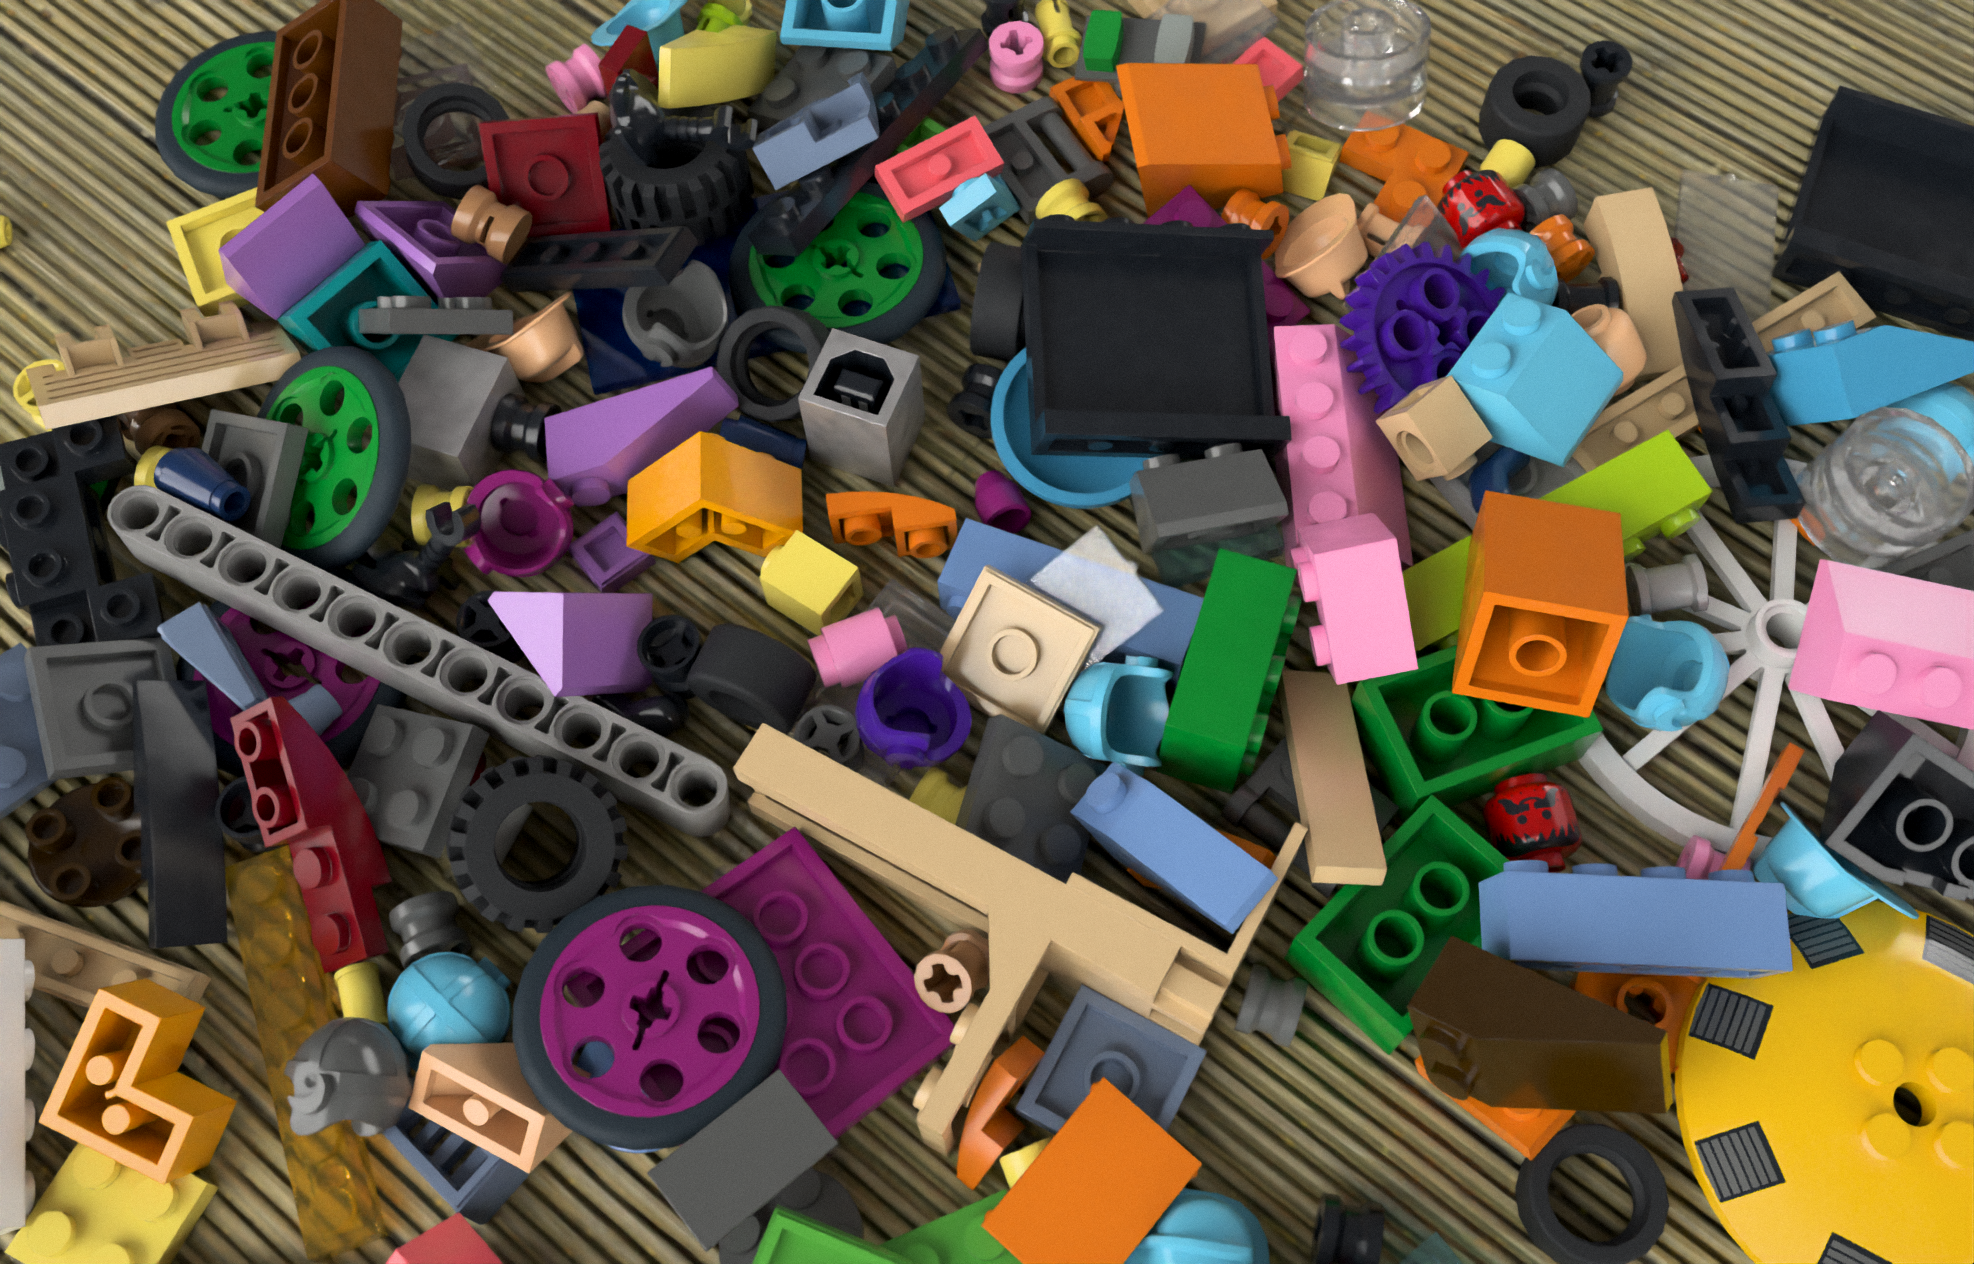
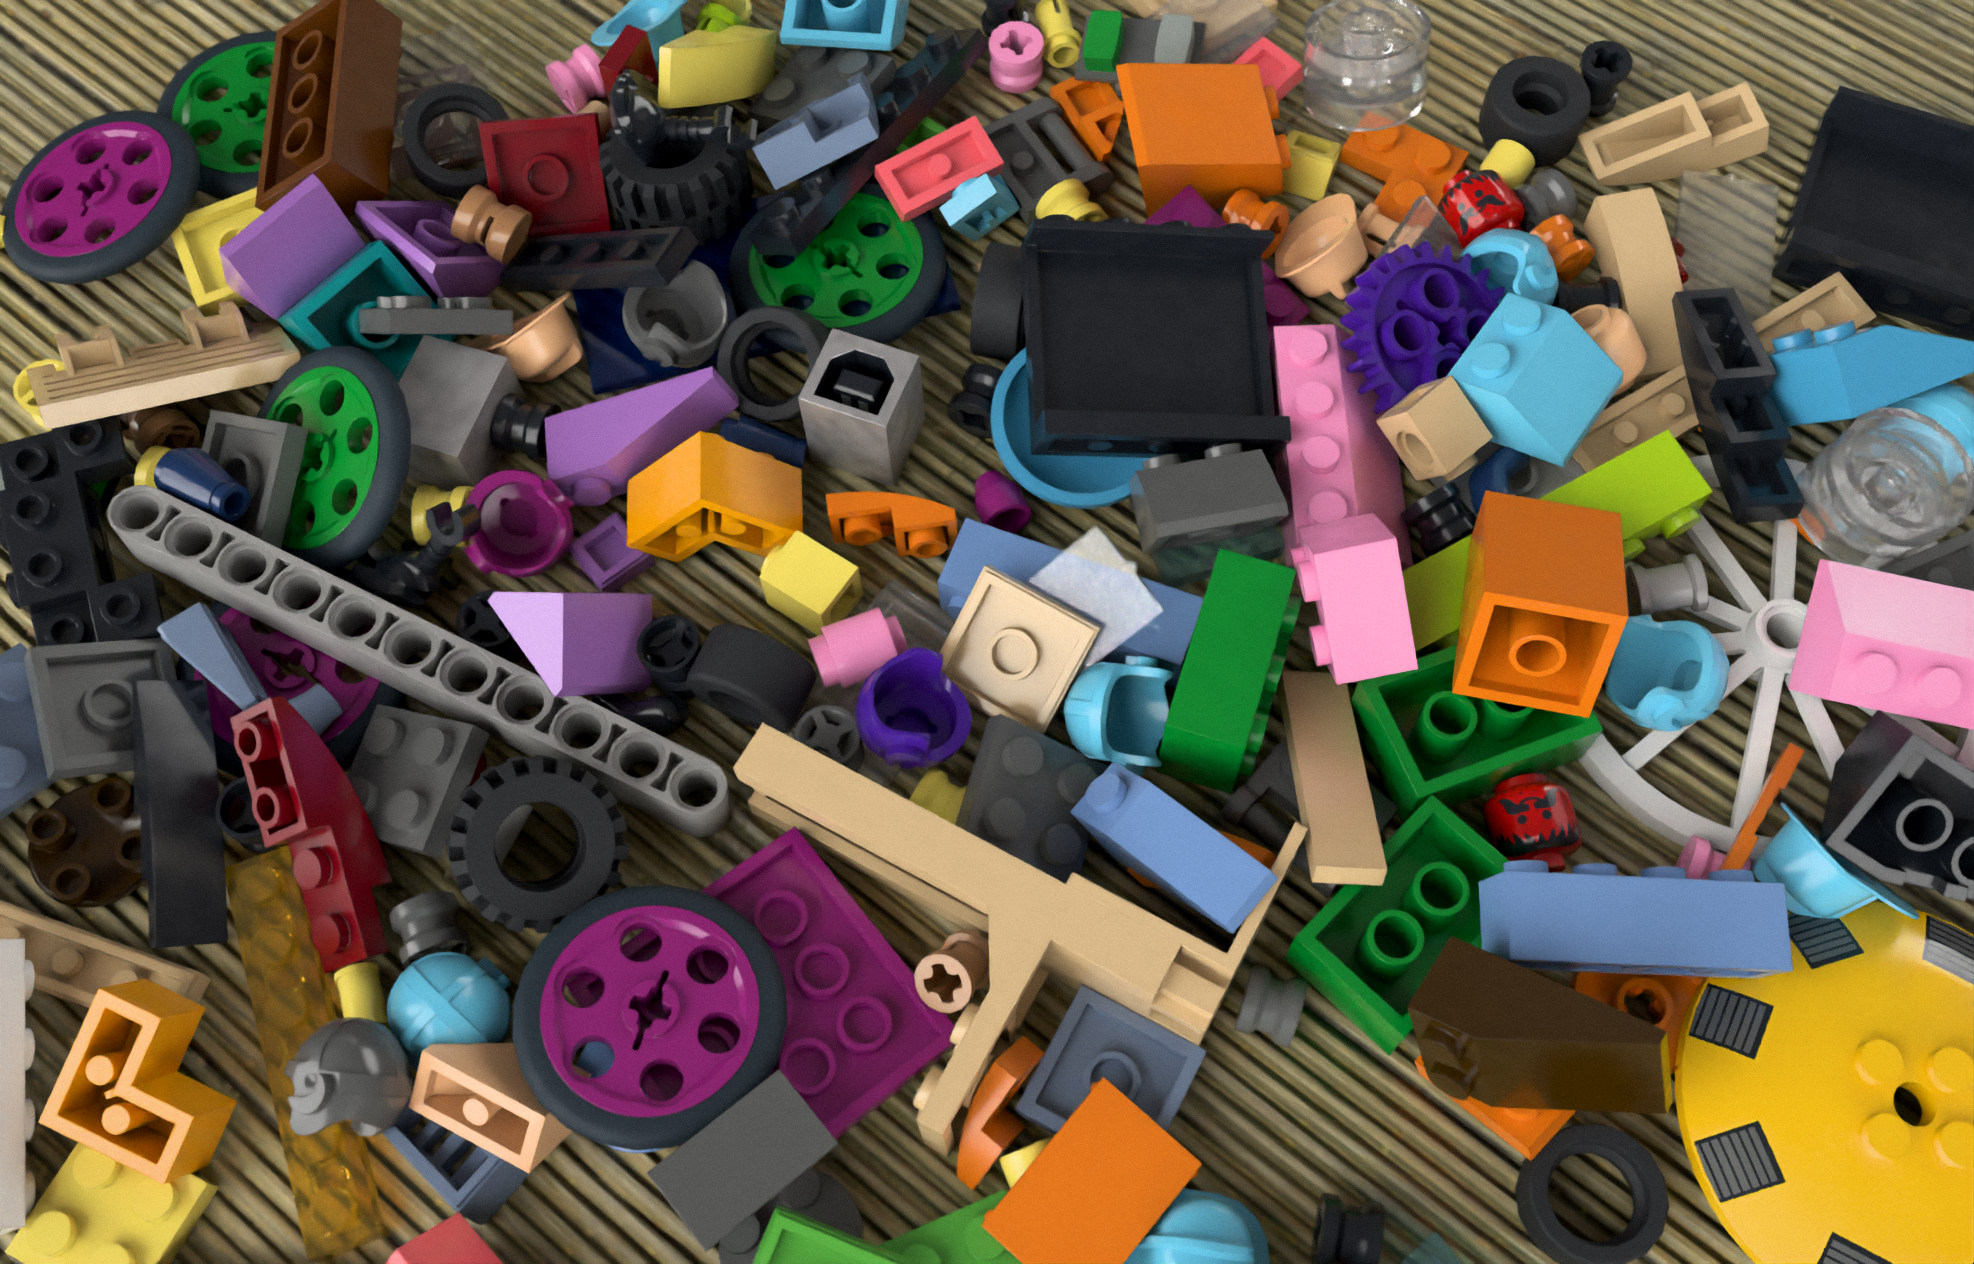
(100, 197): none -> wedge
(1439, 519): none -> black wheel
(1677, 137): none -> tan slope

